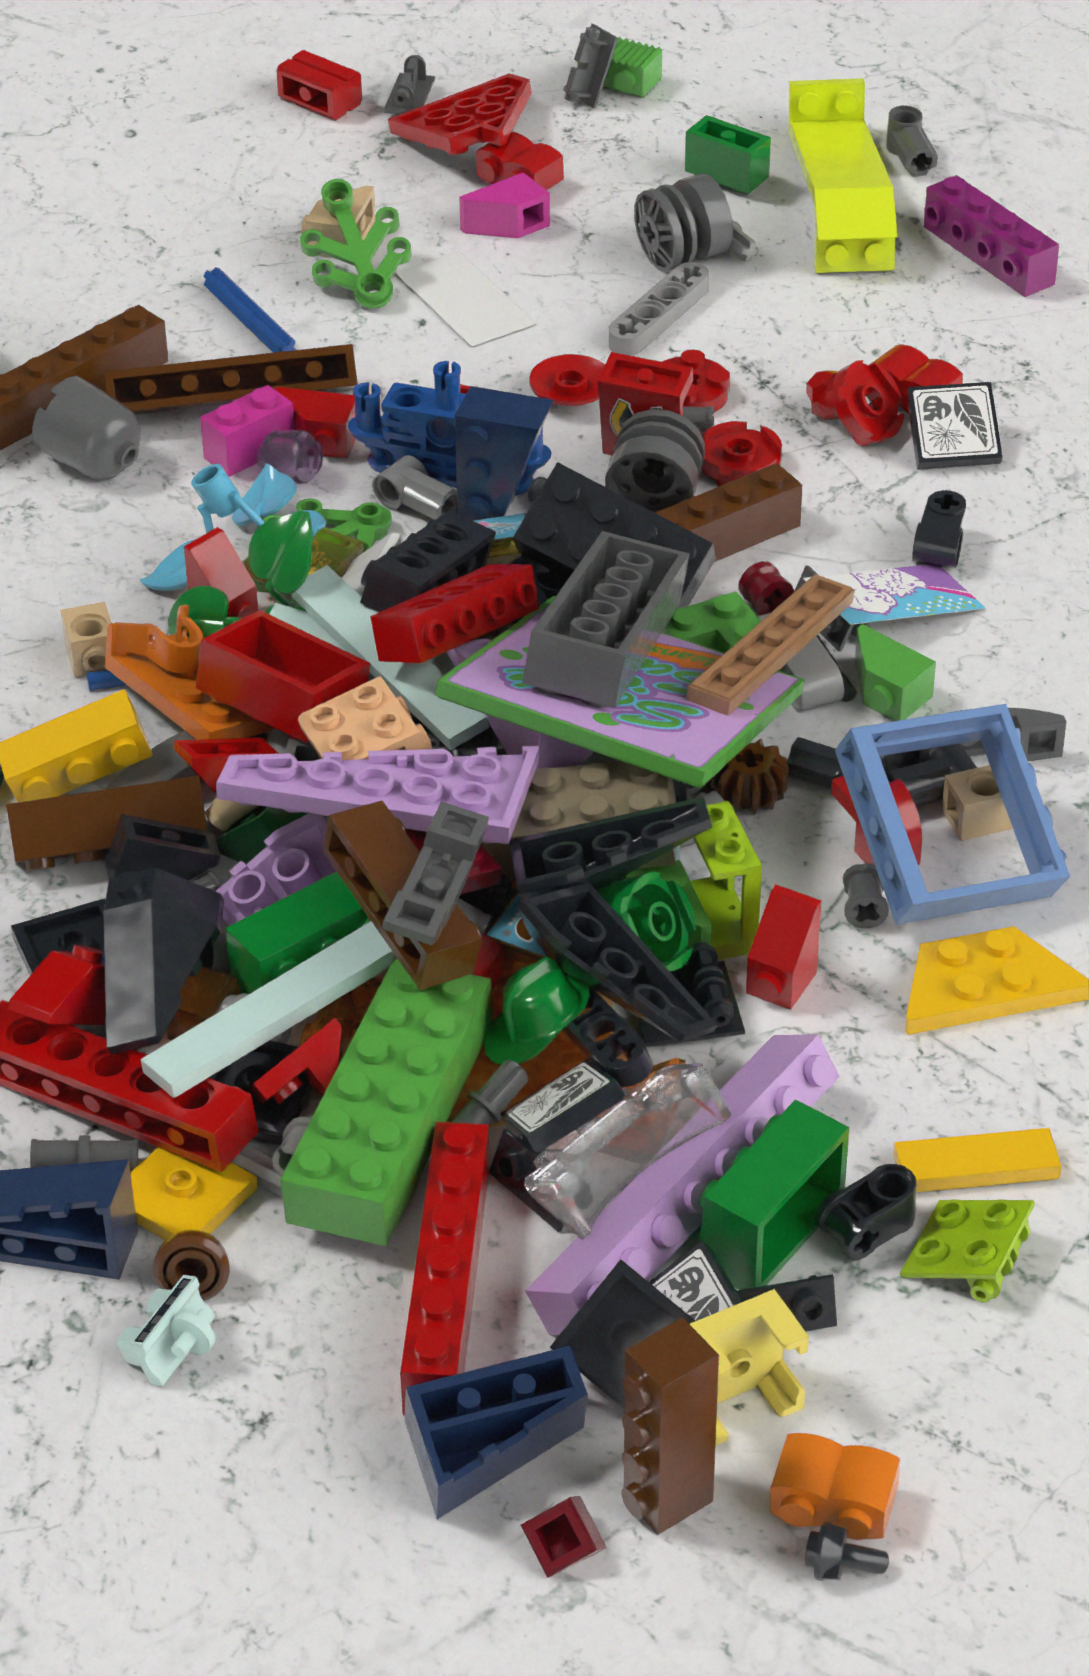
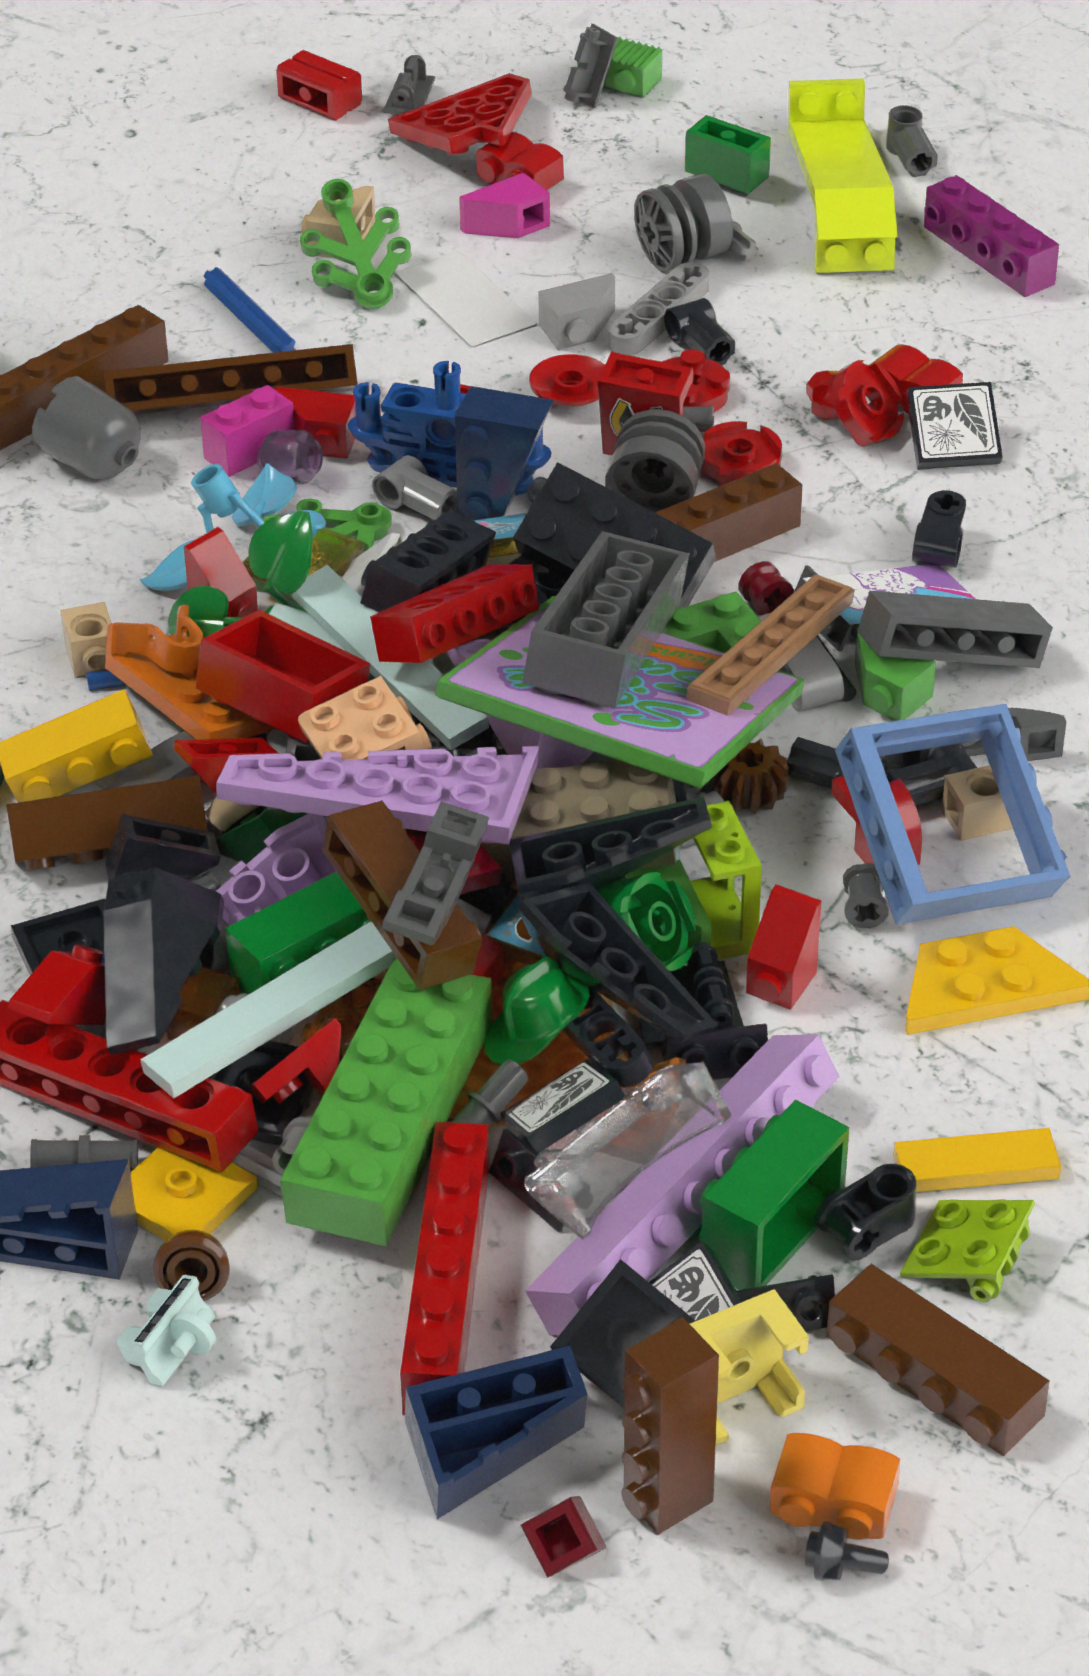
(577, 310): none -> light grey slope
(698, 327): none -> black piece
(720, 1051): none -> black hinge
(937, 1359): none -> reddish brown brick
(954, 629): none -> dark grey brick

